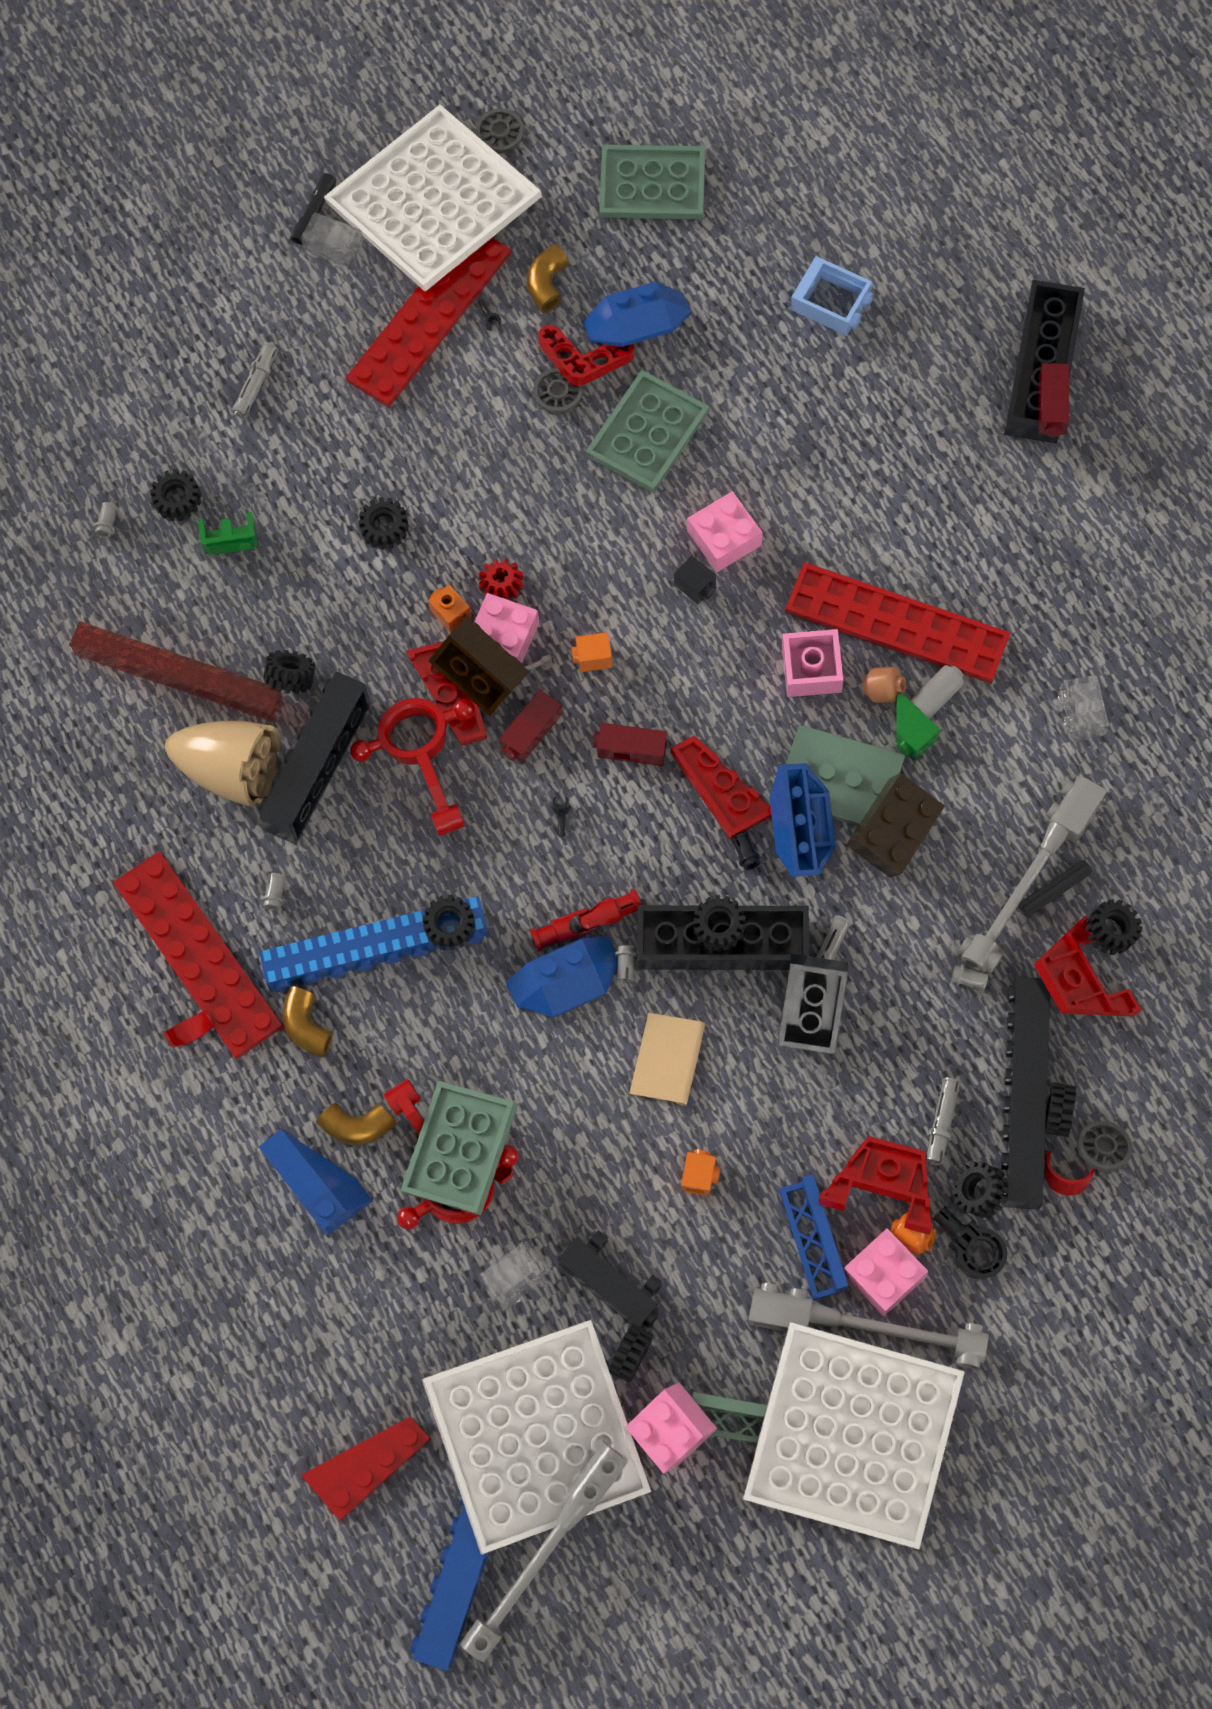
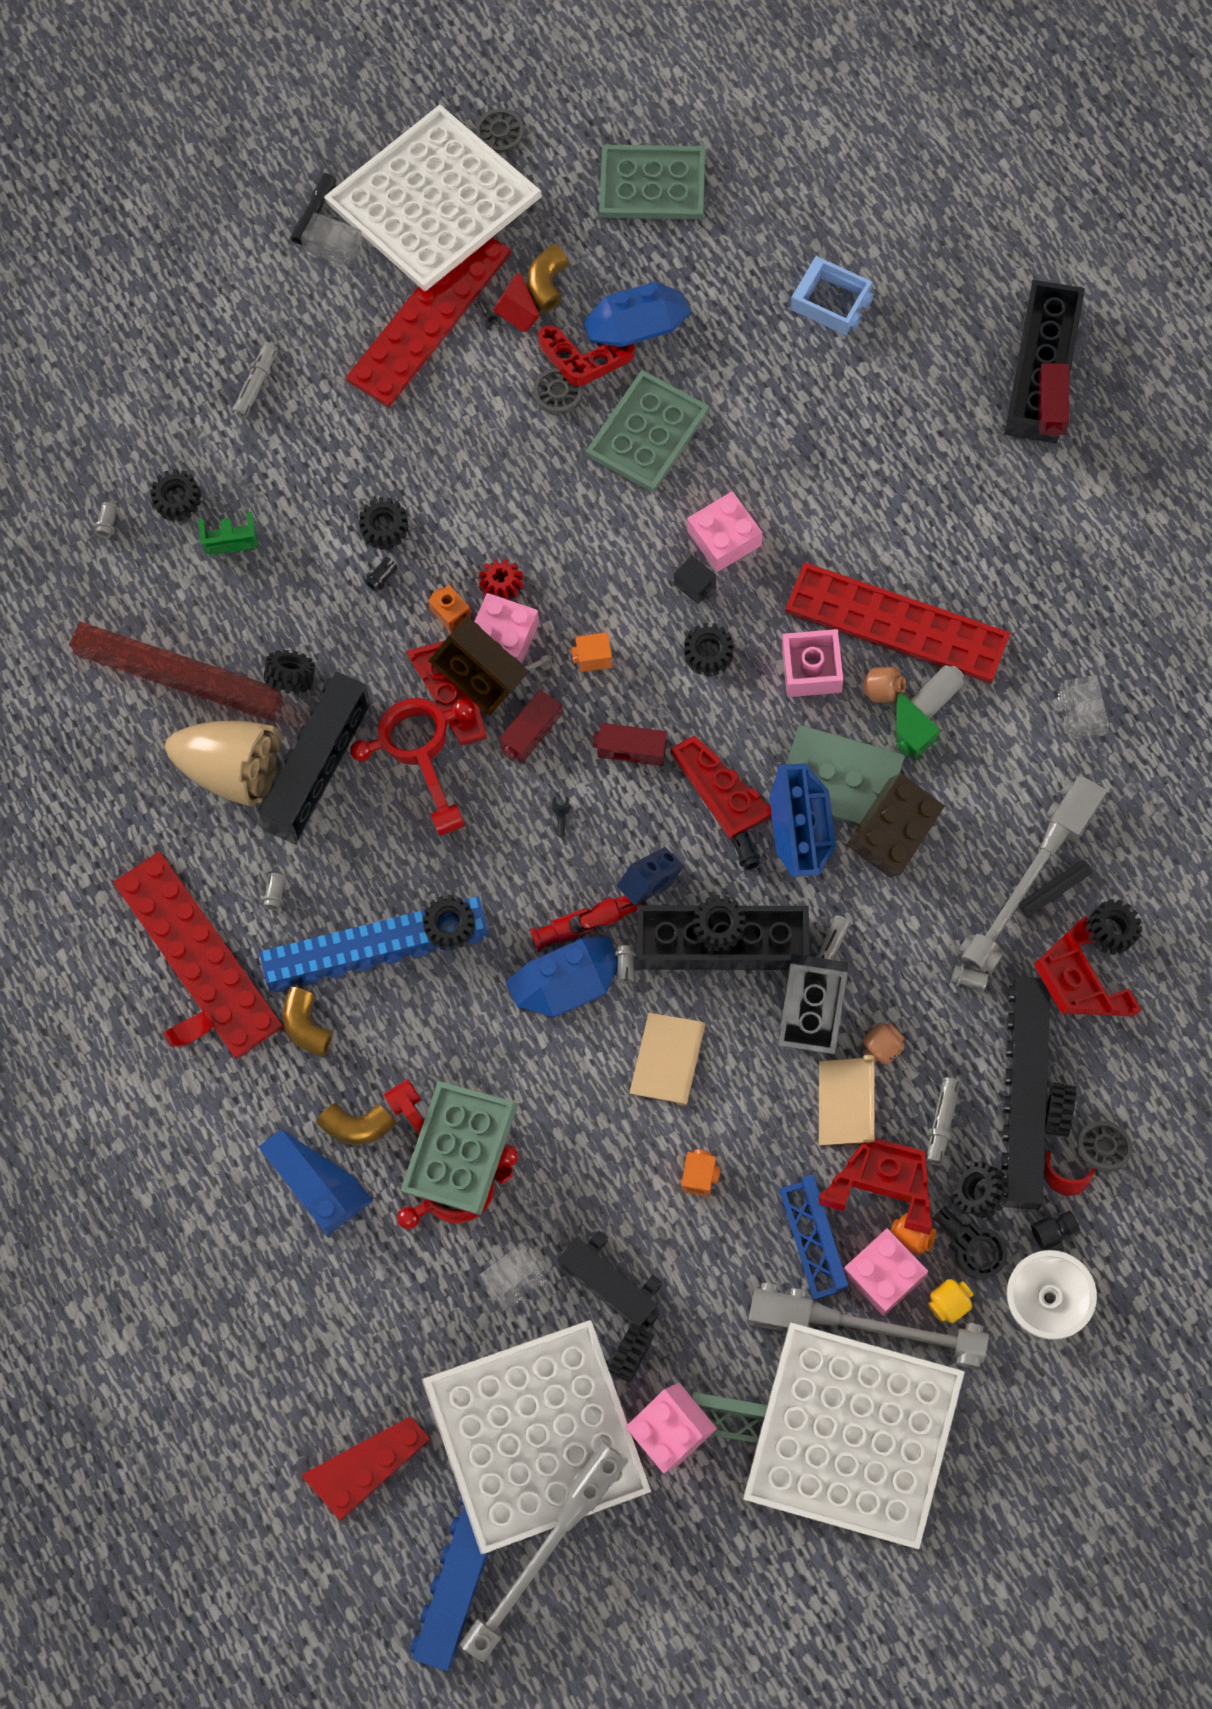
(379, 576): none -> black pin
(517, 304): none -> red slope
(650, 876): none -> dark blue brick
(714, 635): none -> black tyre
(847, 1101): none -> tan piece
(884, 1043): none -> nougat head
(950, 1301): none -> yellow head
(1050, 1231): none -> black piece
(1056, 1275): none -> white dish

